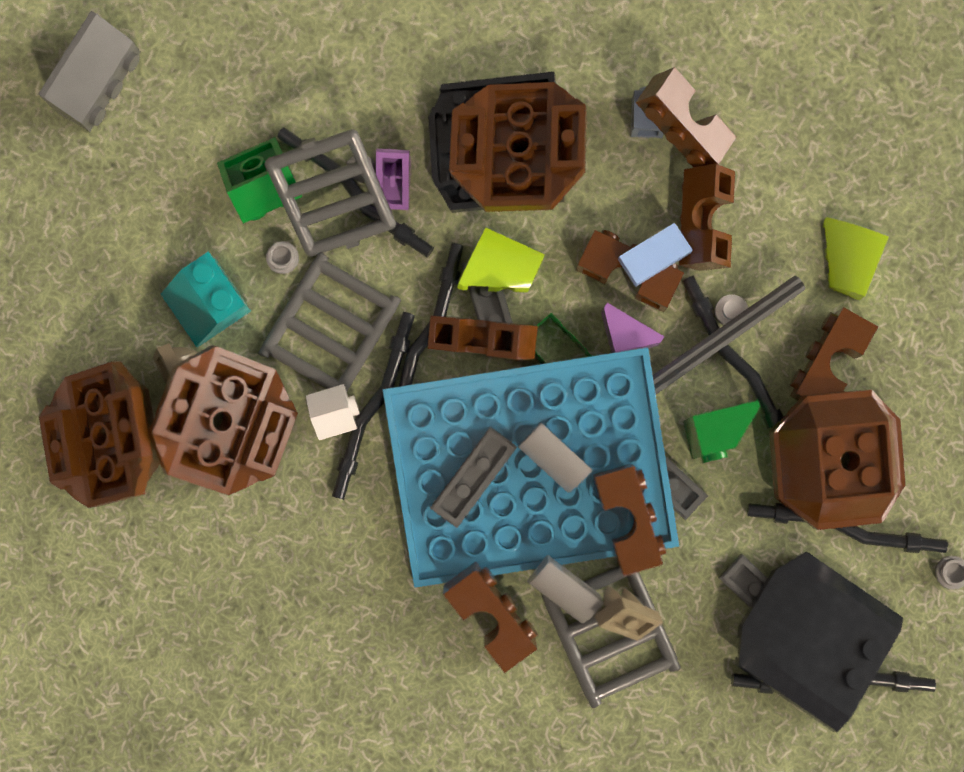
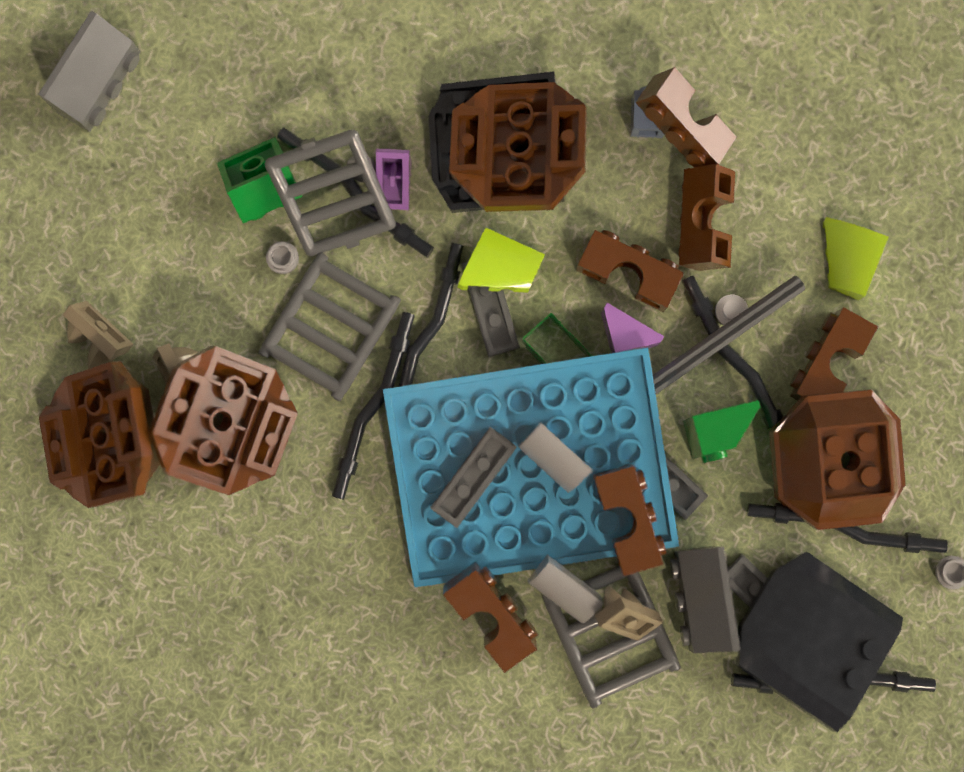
(90, 324): none -> dark tan tile
(204, 299): teal slope -> none
(332, 411): white brick -> none
(482, 337): reddish brown arch -> none
(655, 254): light blue tile -> none
(705, 600): none -> dark grey slope

